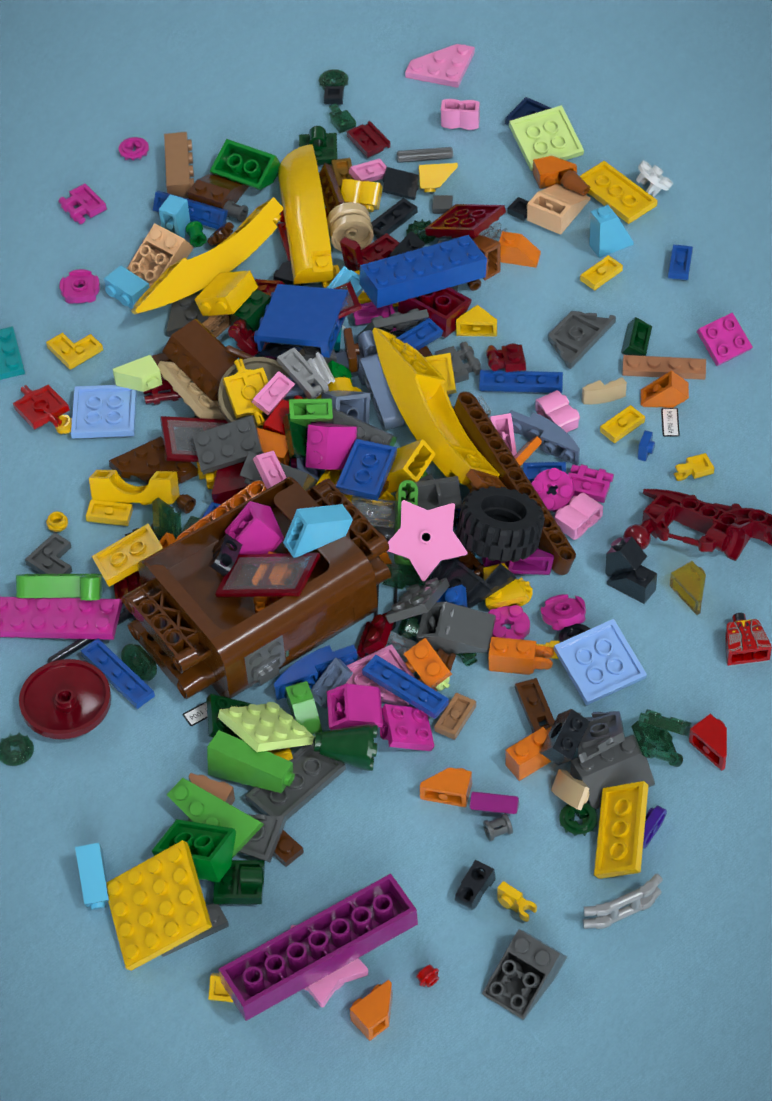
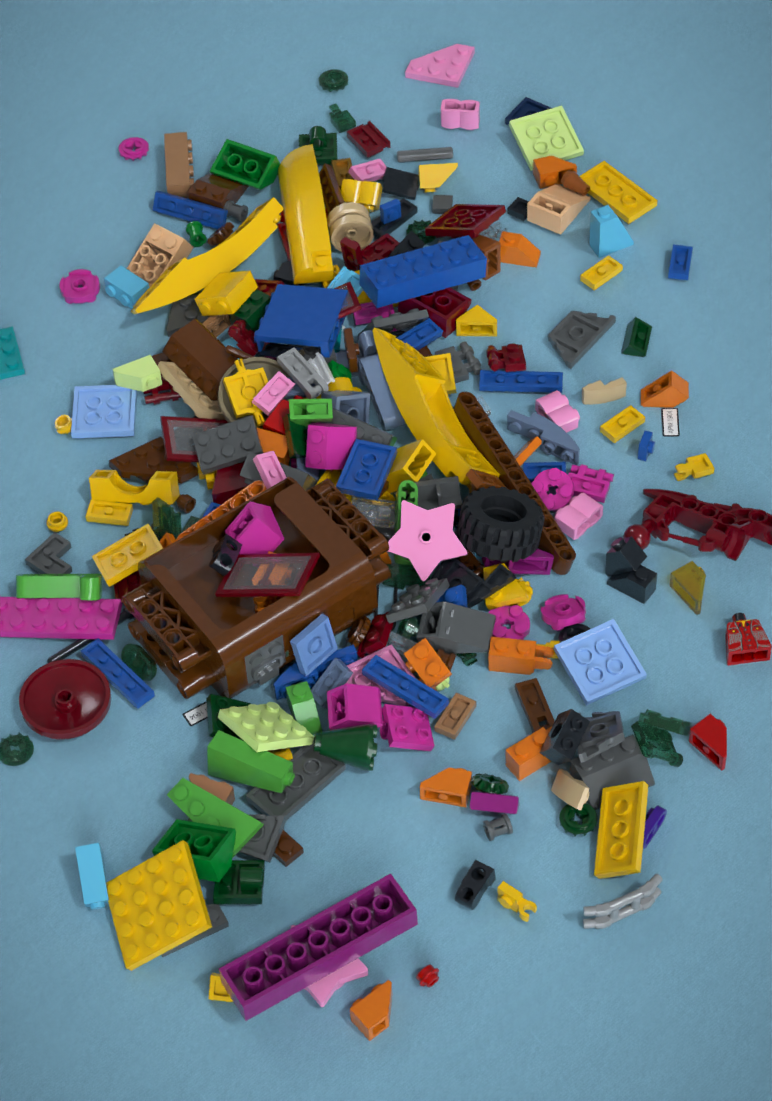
(41, 406): red plate -> none
(72, 353): yellow plate -> none
(86, 199): dark pink plate -> none
(175, 215): medium azure brick -> none
(314, 644): none -> medium blue plate
(316, 527): medium azure slope -> none
(333, 94): black plate -> none
(358, 631): none -> reddish brown gear
(390, 211): none -> blue plate
(489, 784): none -> dark green gear
(504, 426): bright pink slope -> none
(523, 974): dark grey slope -> none
(655, 176): white plate -> none
(658, 366): nougat plate -> none
(724, 339): dark pink plate -> none

